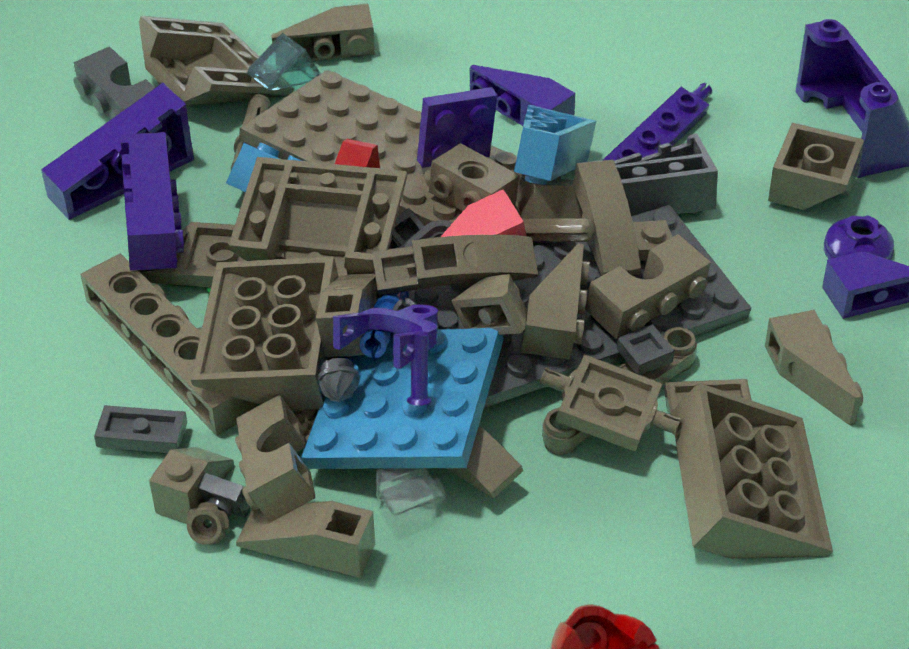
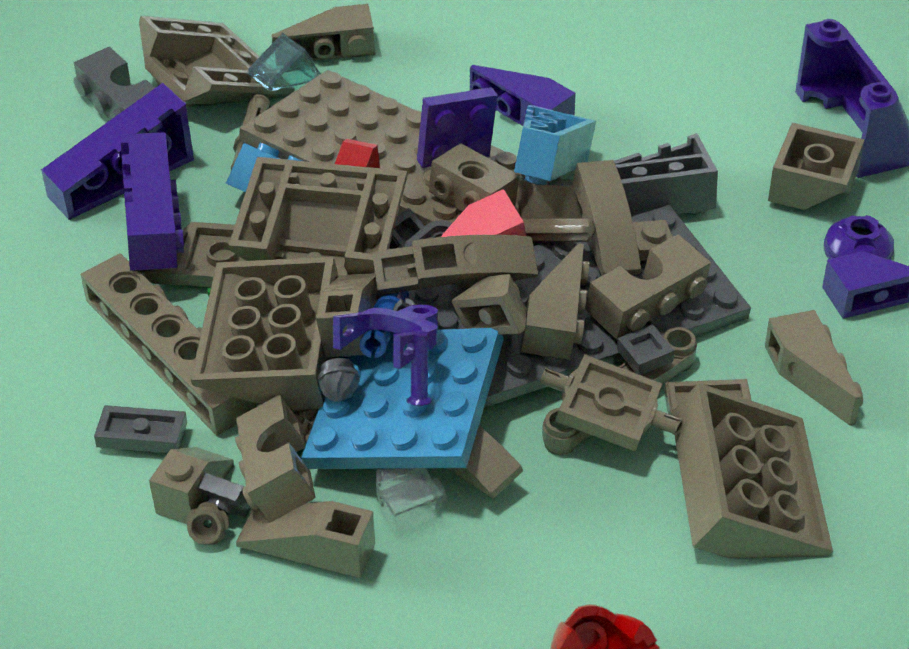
(666, 123): dark purple plate -> none

